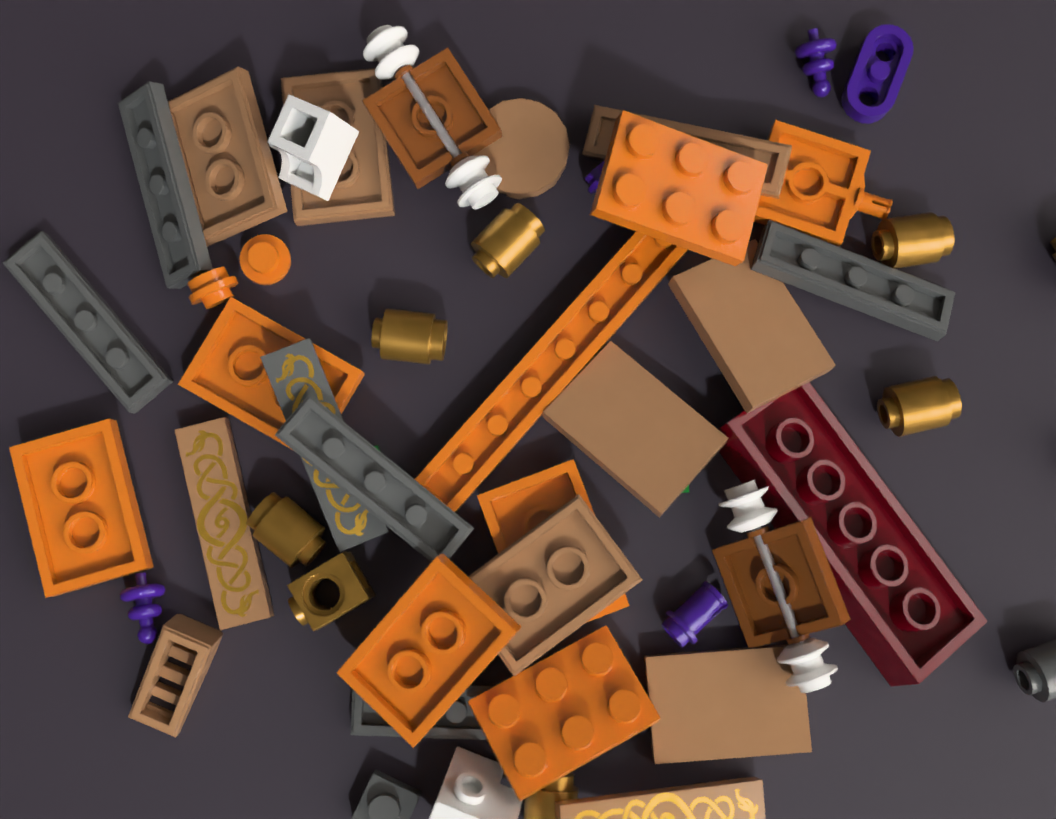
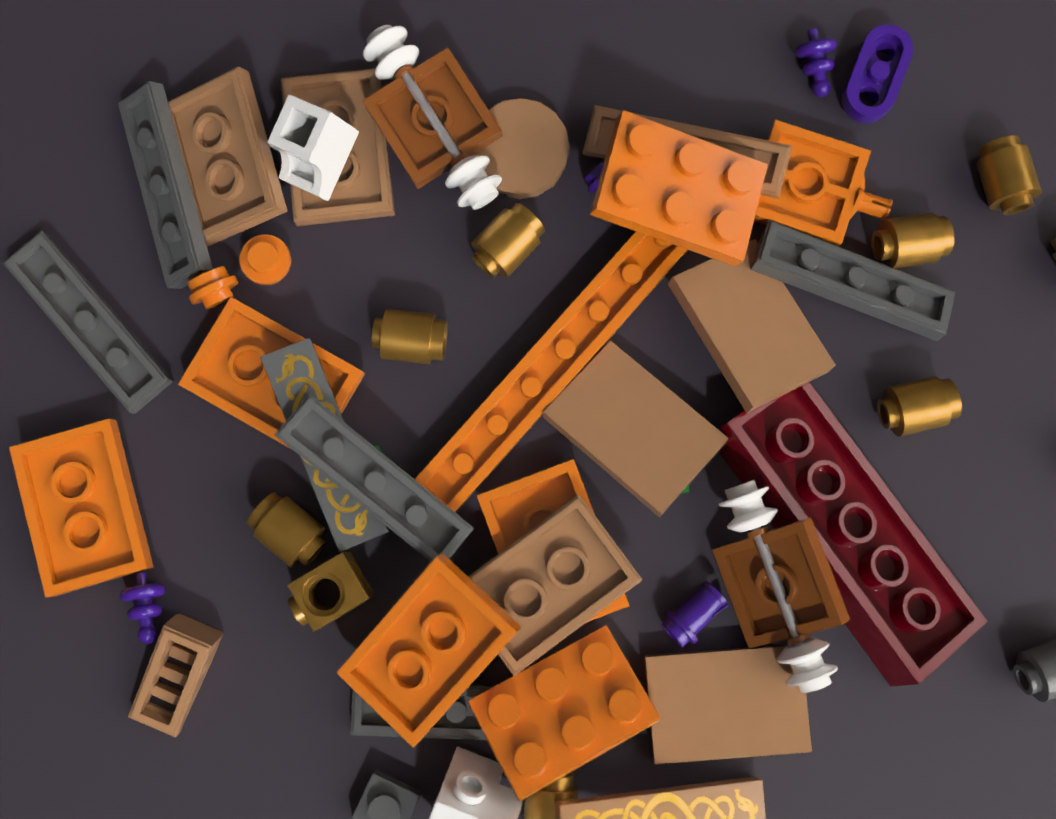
(221, 518): medium nougat tile -> none
(1008, 175): none -> pearl gold brick

